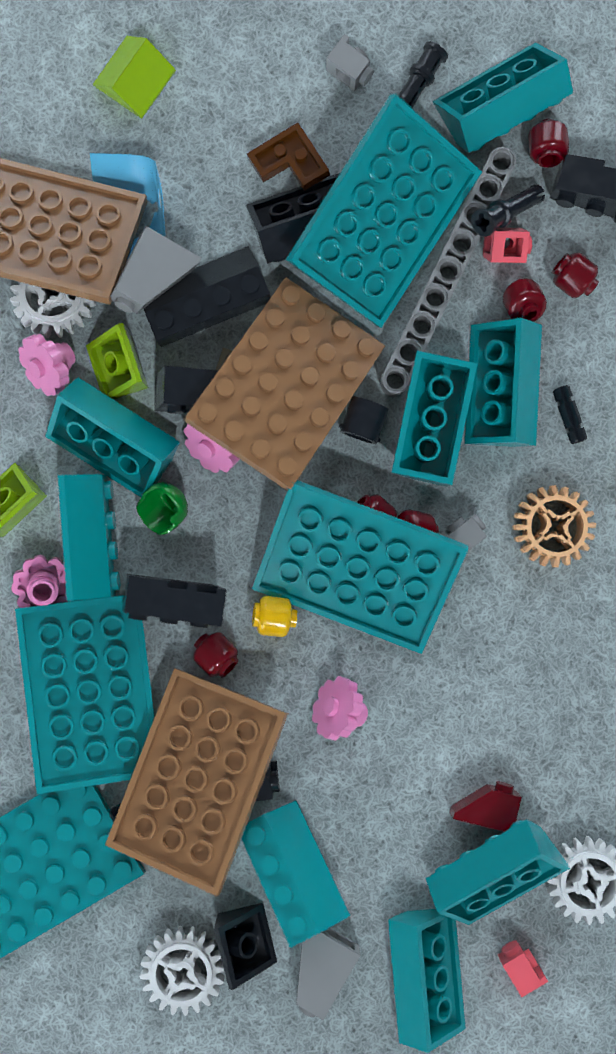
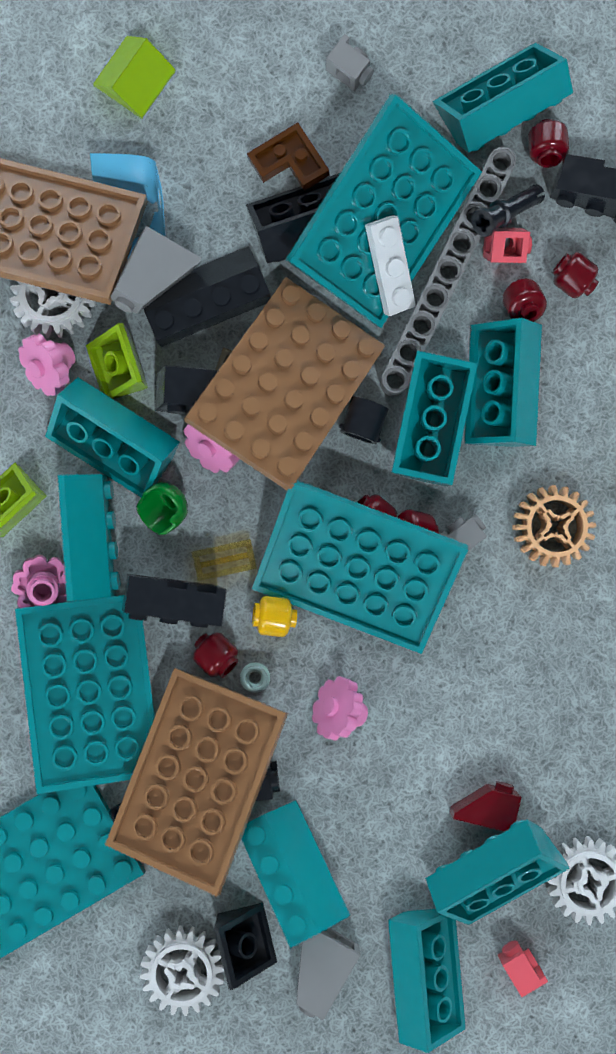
(199, 565): none -> clear yellow tile
(248, 684): none -> light aqua plate
(390, 265): none -> white plate
(423, 72): black pin -> none
(570, 414): black axle -> none

